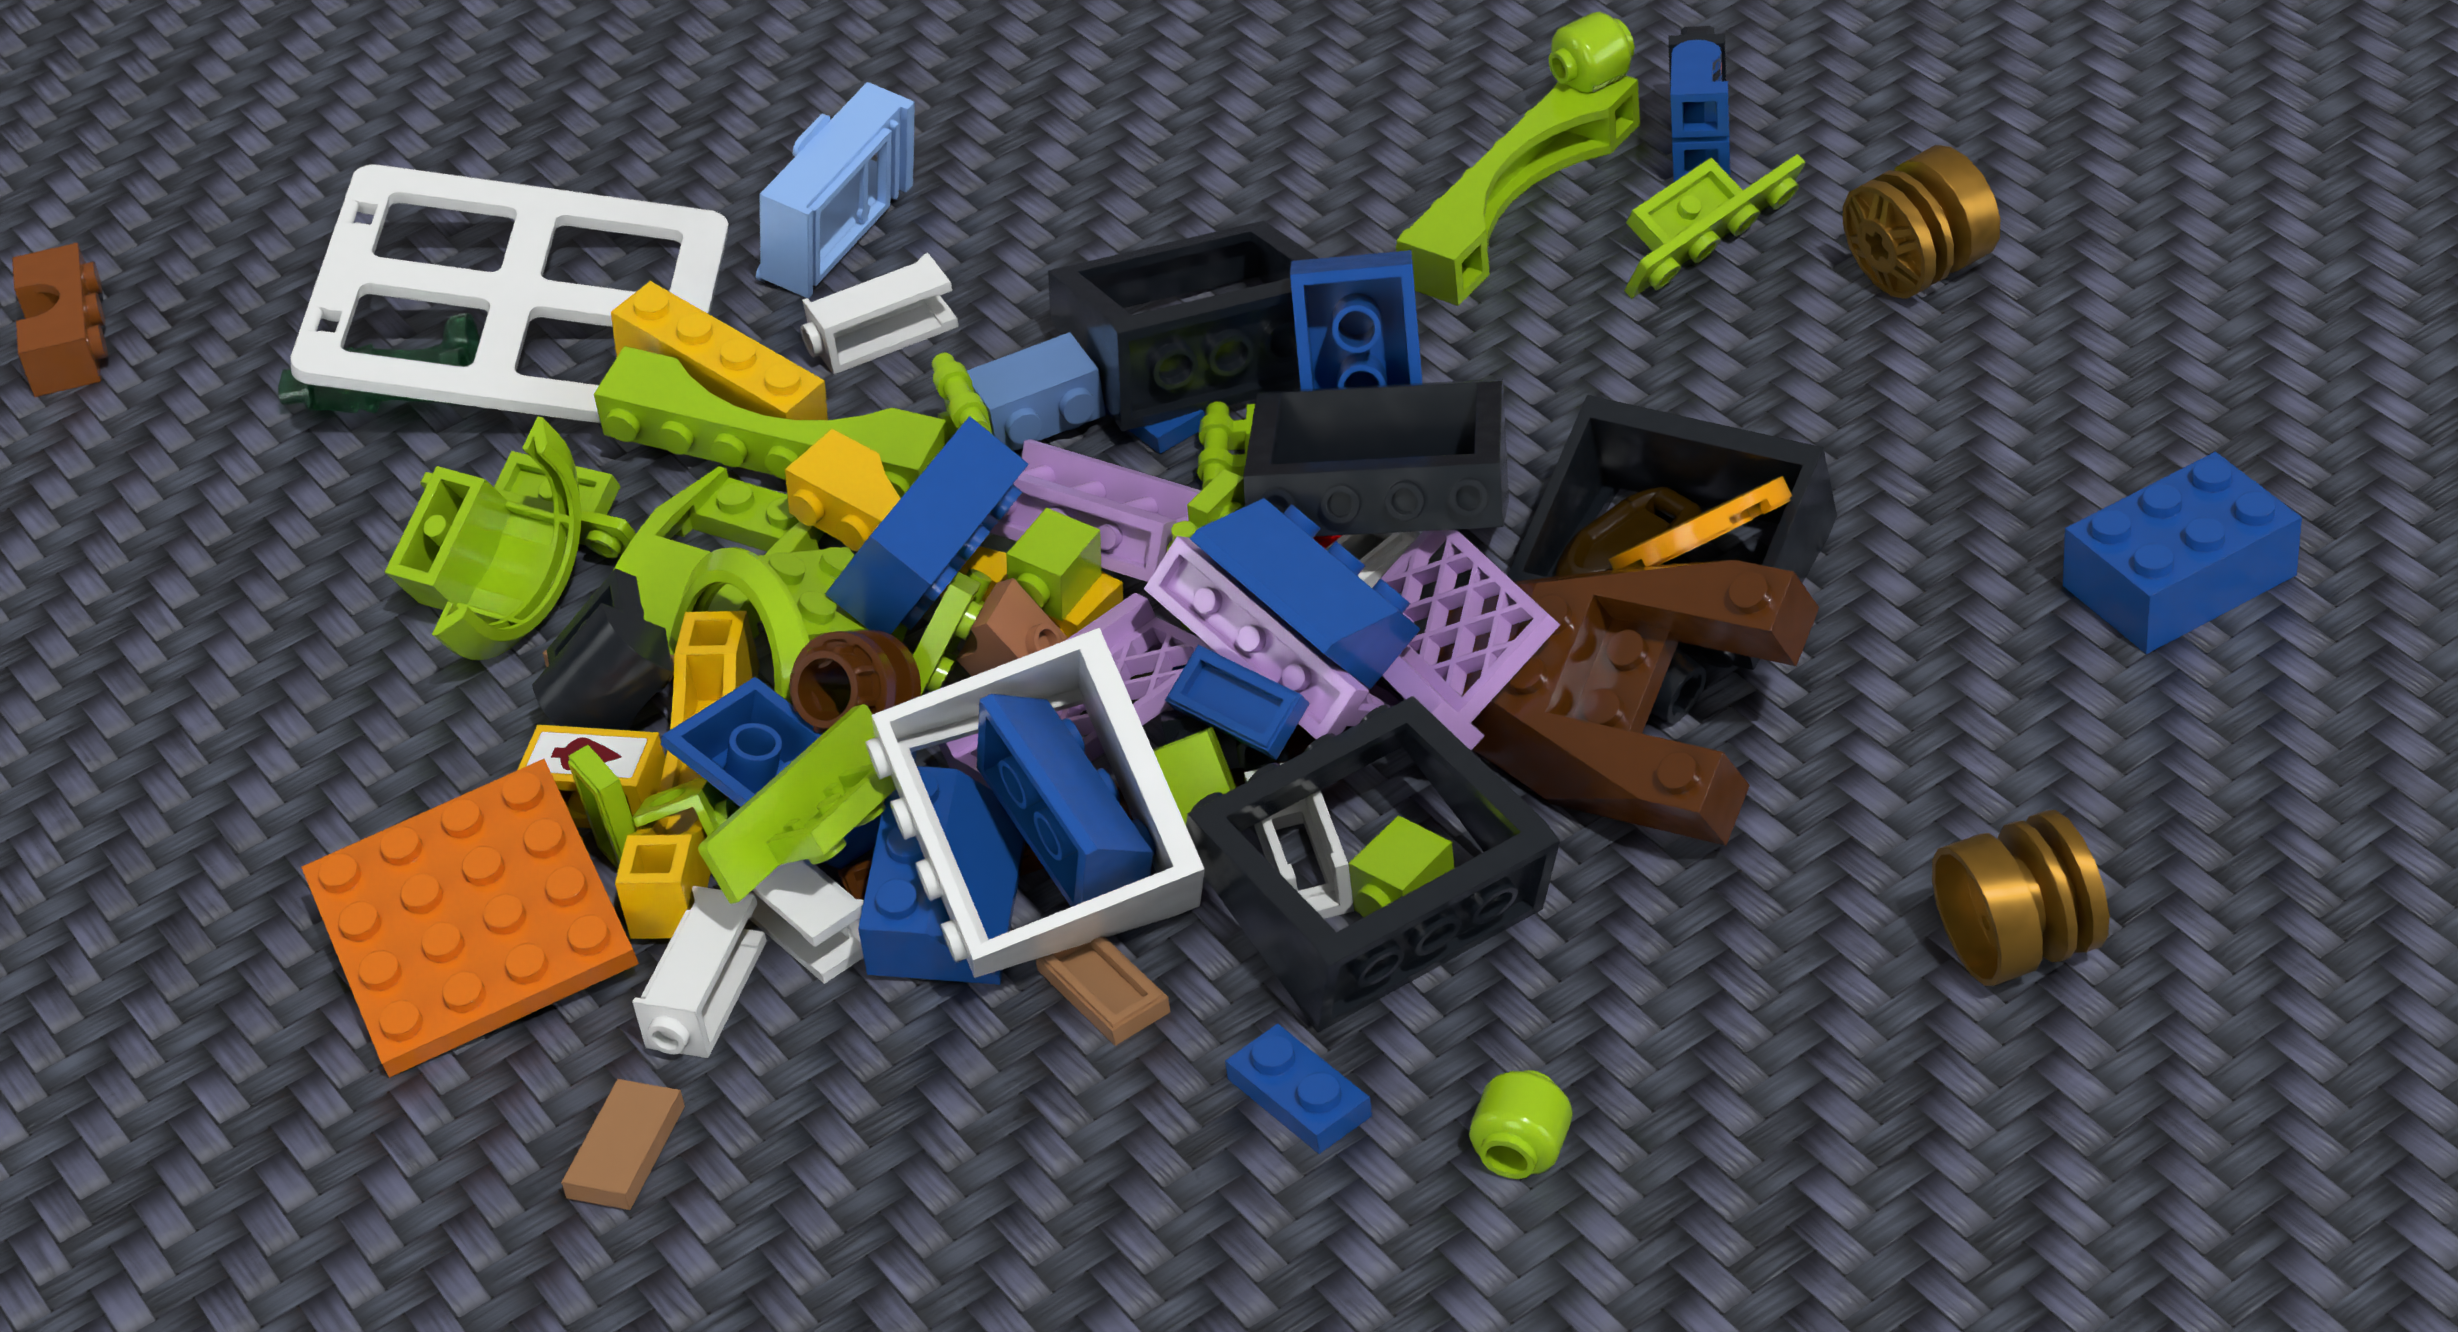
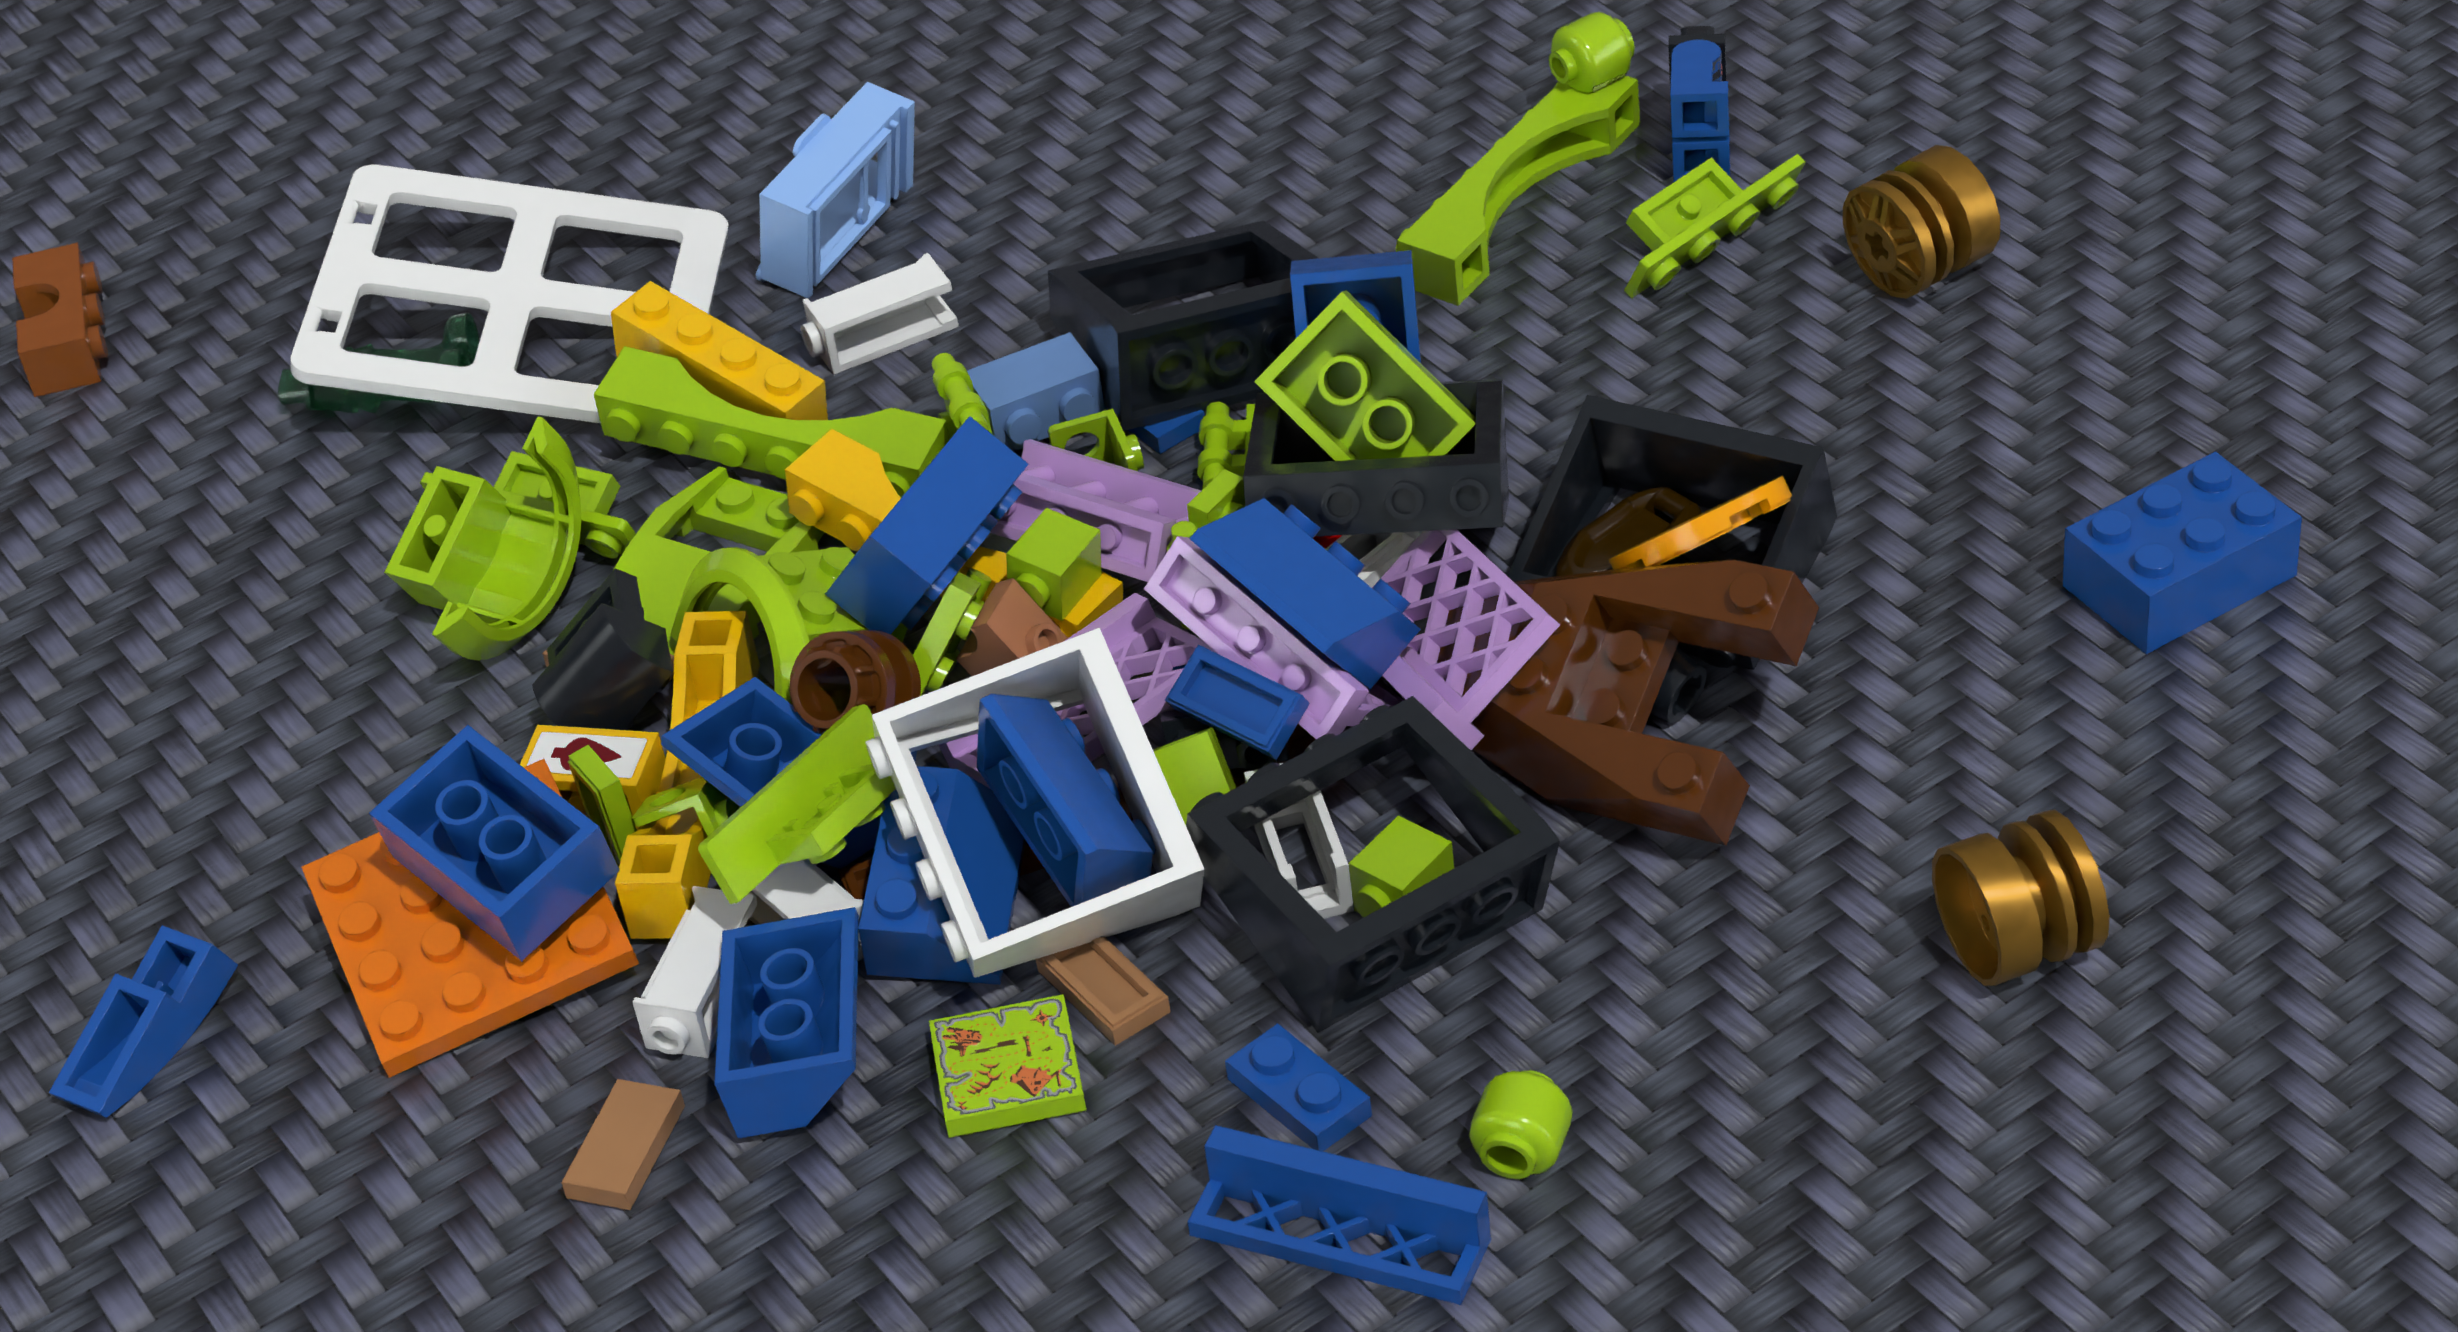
(143, 1022): none -> blue slope
(495, 842): none -> blue brick
(786, 1019): none -> blue slope
(1006, 1066): none -> lime tile
(1111, 442): none -> lime bracket
(1350, 1202): none -> blue fence
(1363, 390): none -> lime brick

